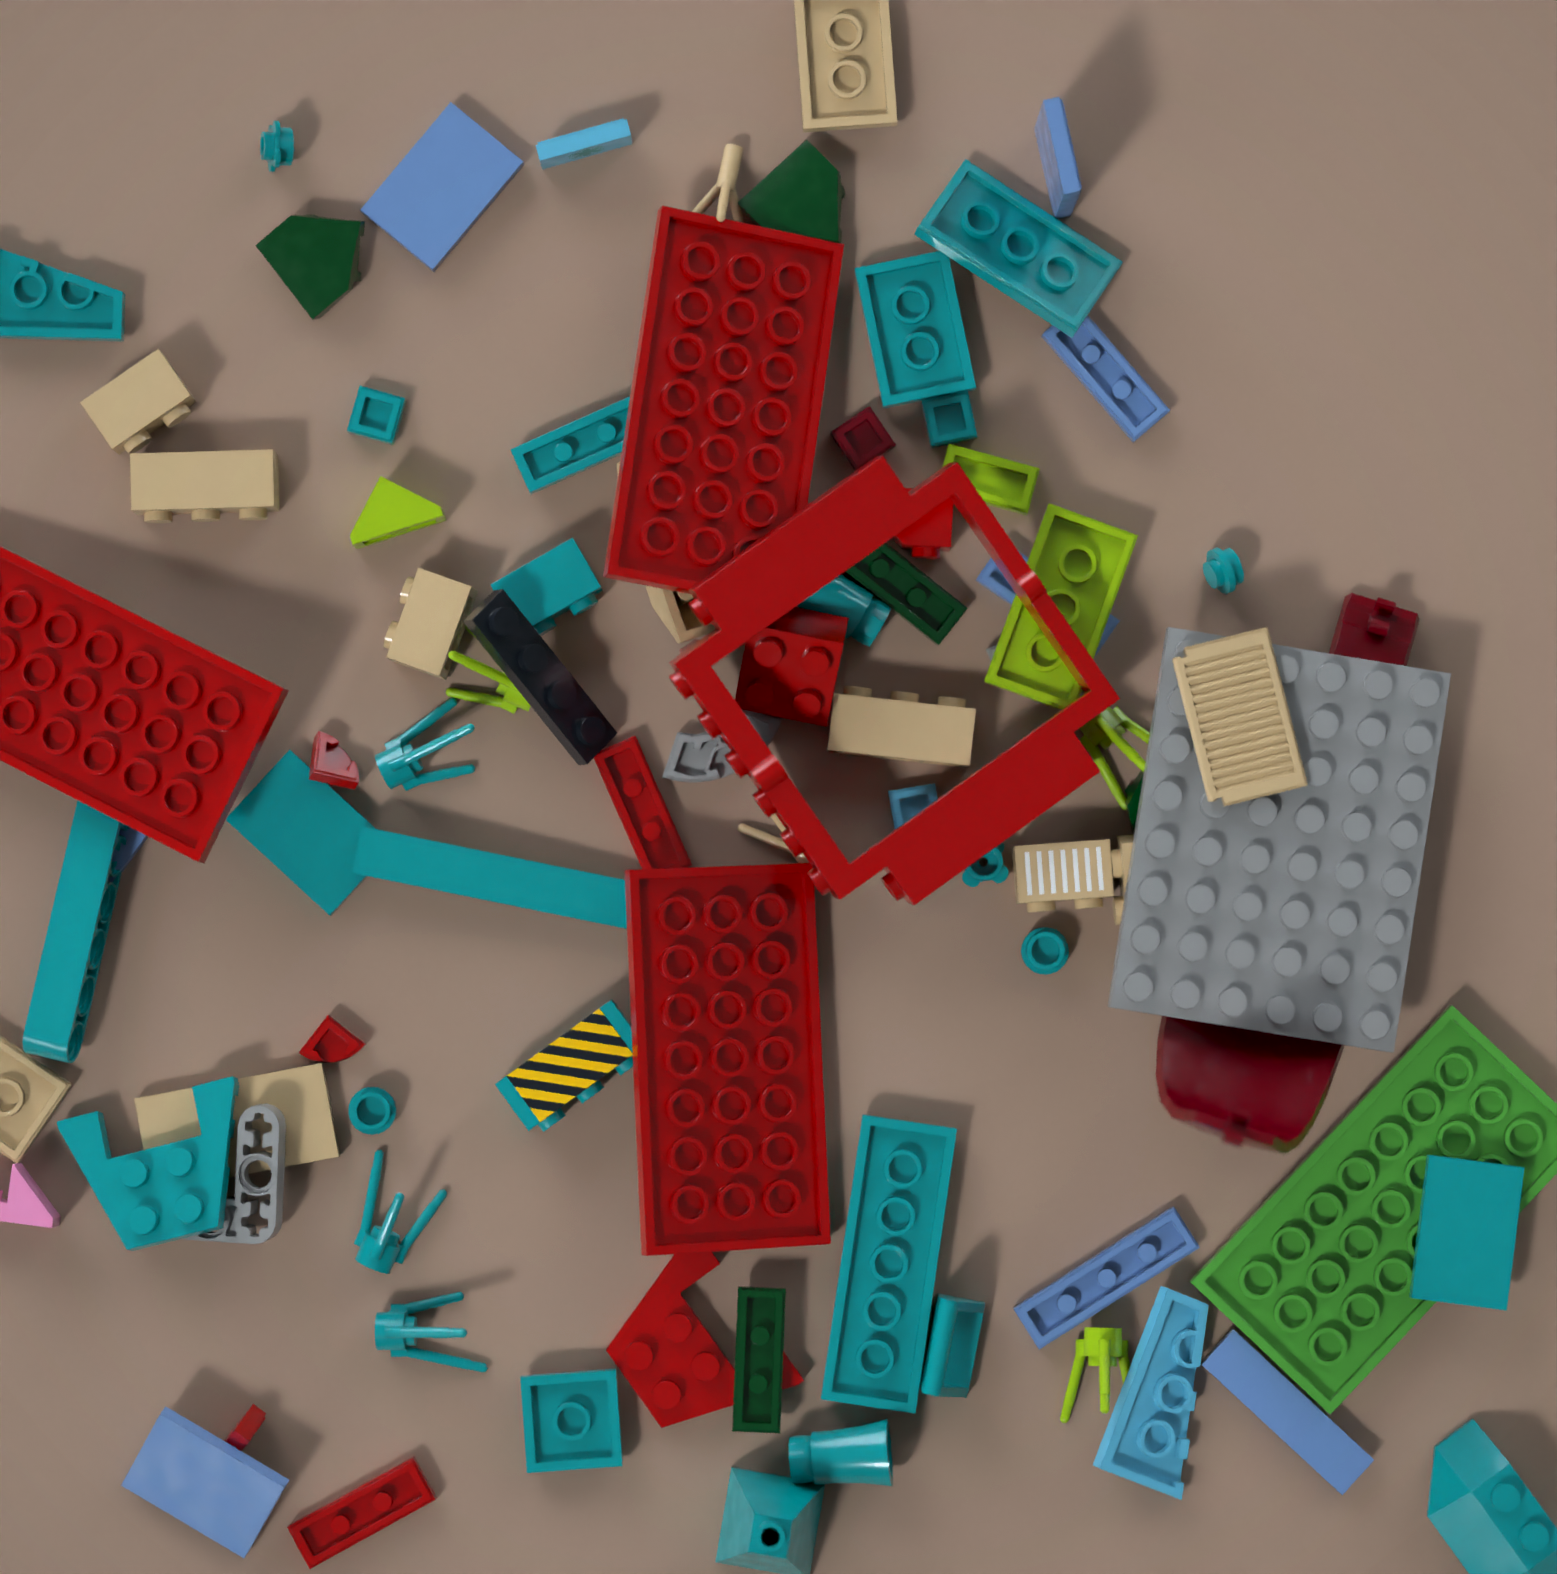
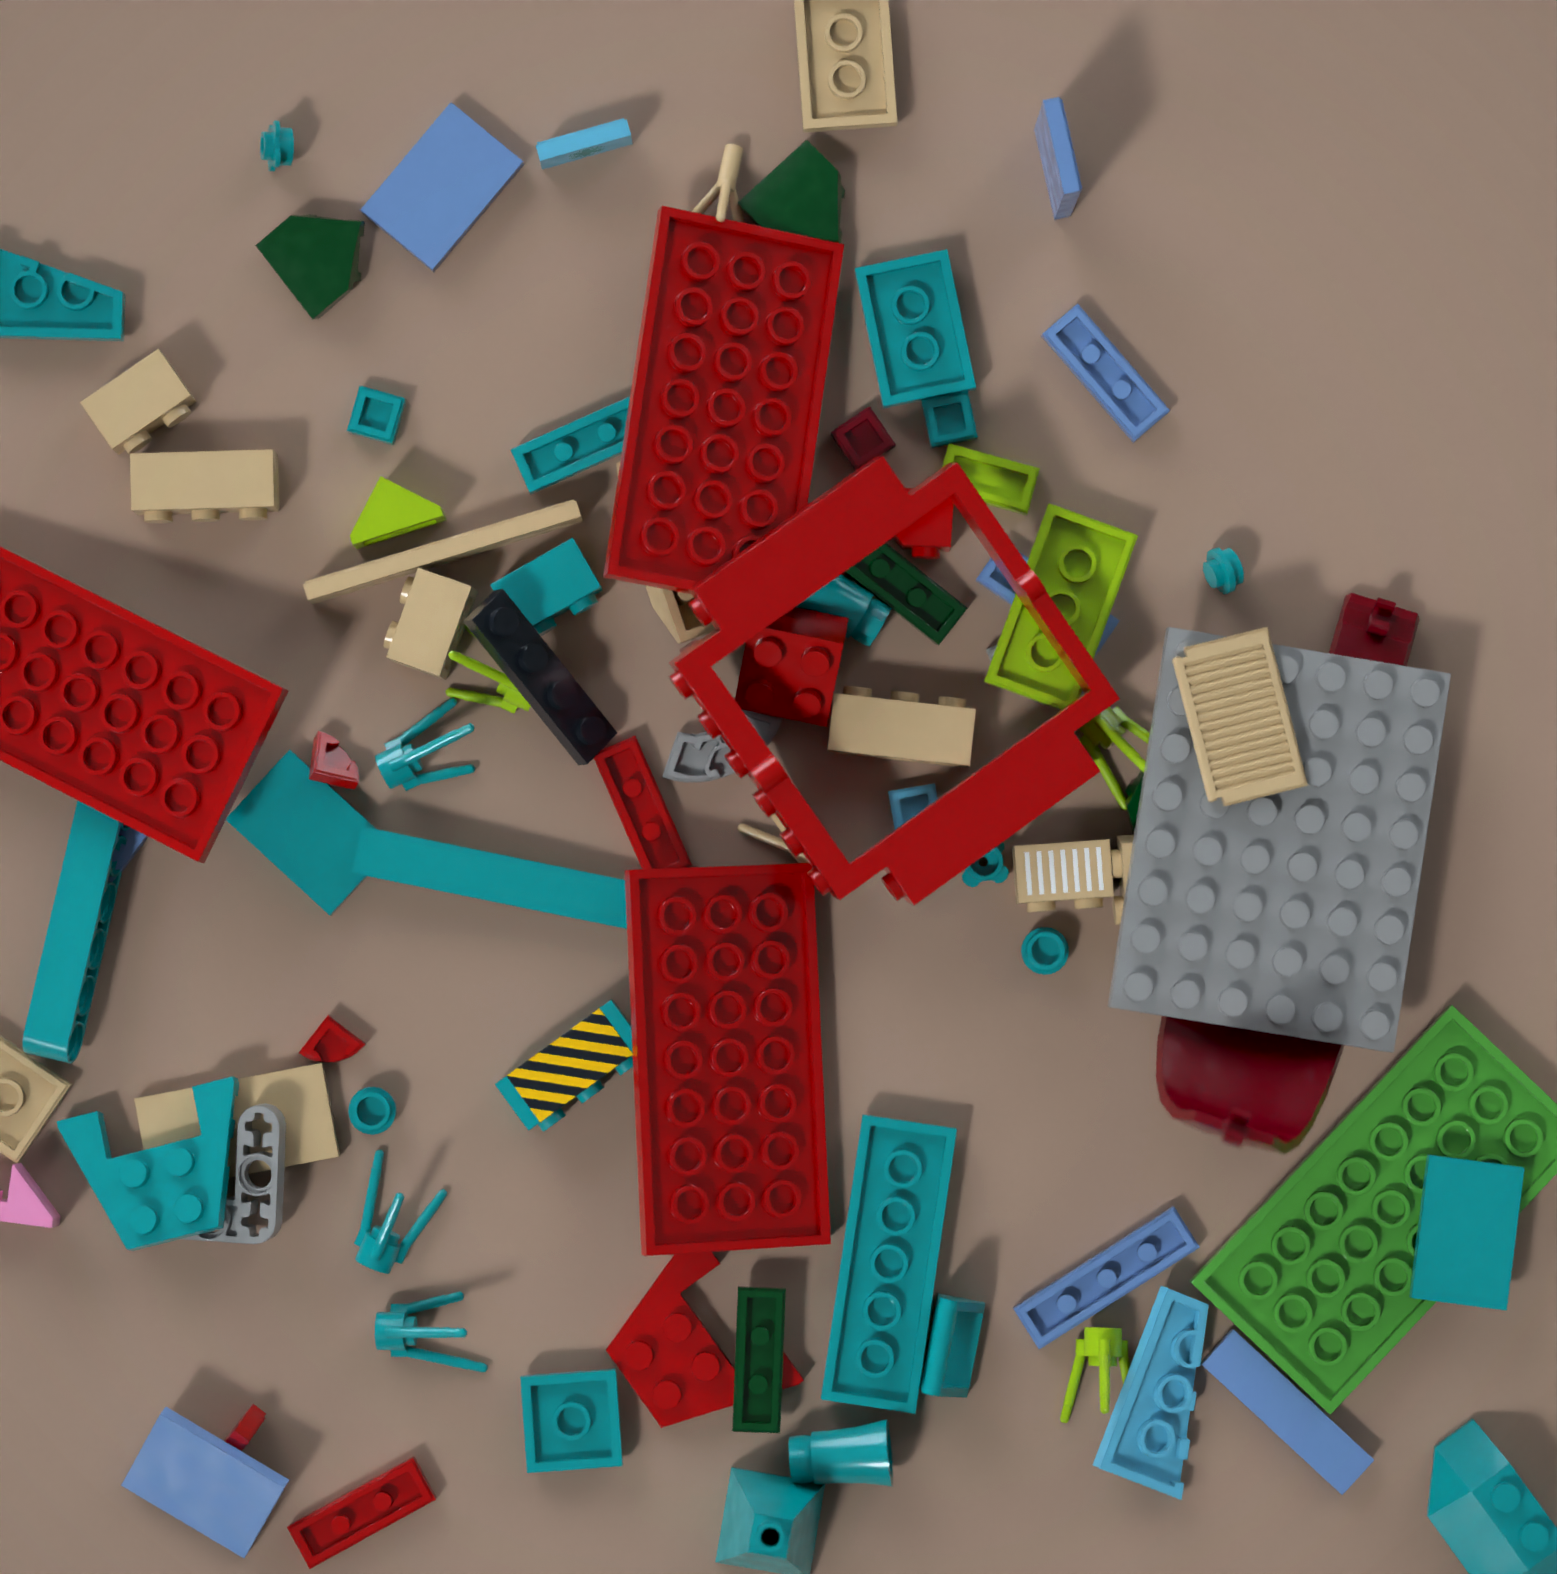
(442, 551): none -> tan tile
(1018, 248): teal tile -> none

